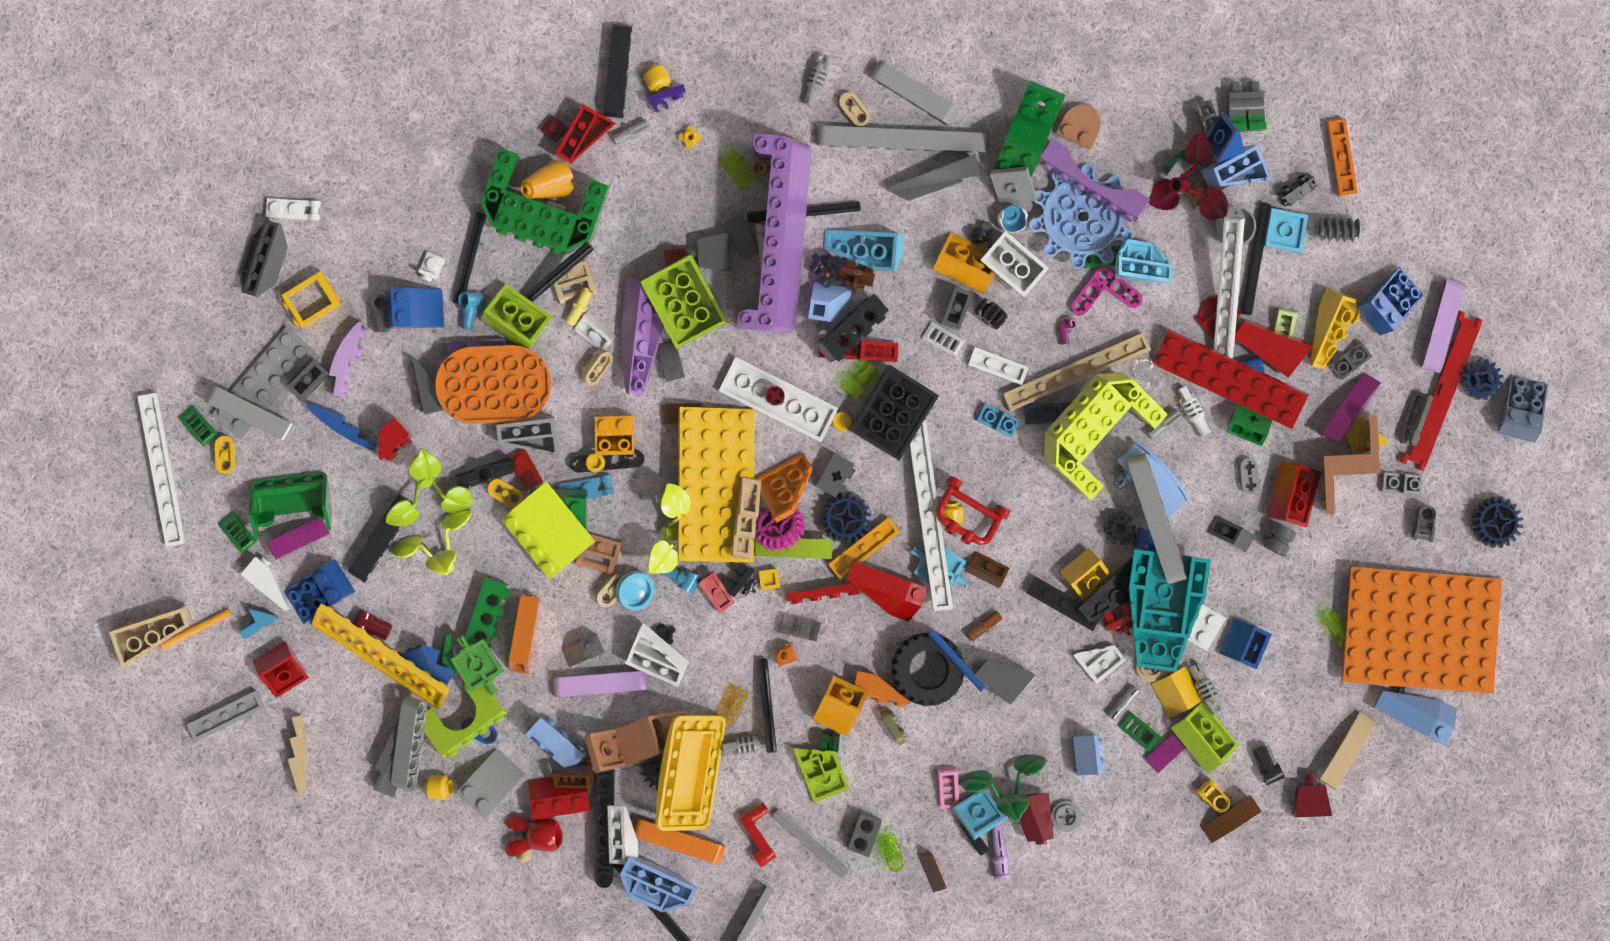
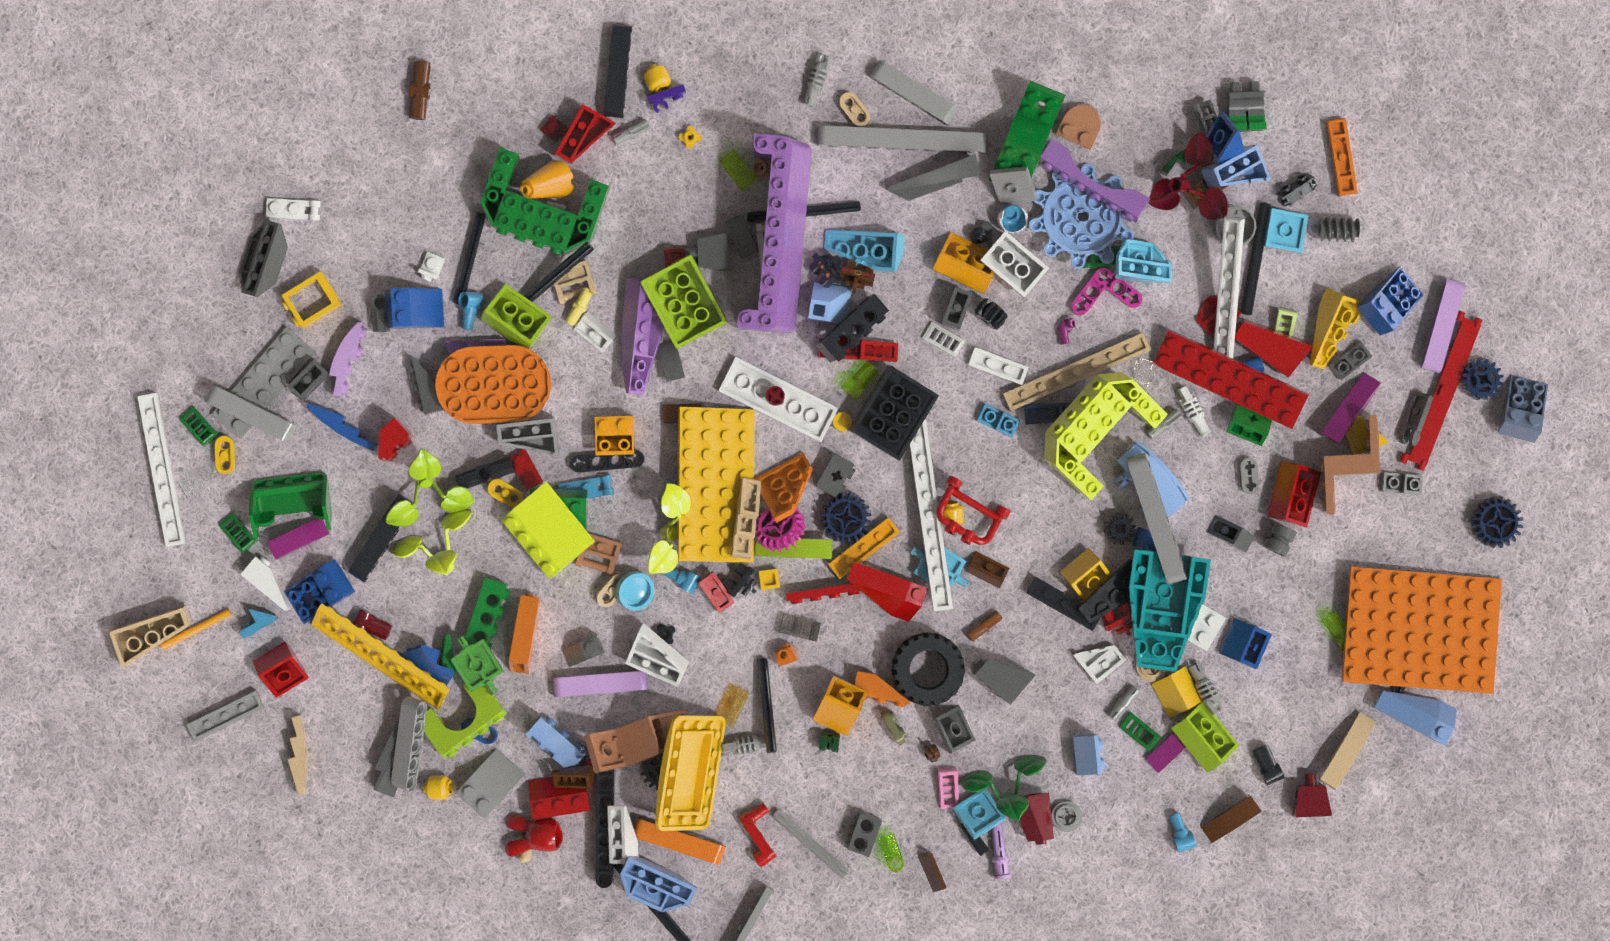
(419, 90): none -> reddish brown piece
(595, 462): yellow tile -> none
(597, 367): tan plate -> none
(820, 771): lime slope -> none
(931, 752): none -> reddish brown plate
(954, 729): none -> dark grey slope
(957, 661): blue bar -> none
(1183, 837): none -> dark azure pin
(1212, 794): yellow piece -> none
(1424, 525): dark grey piece -> none

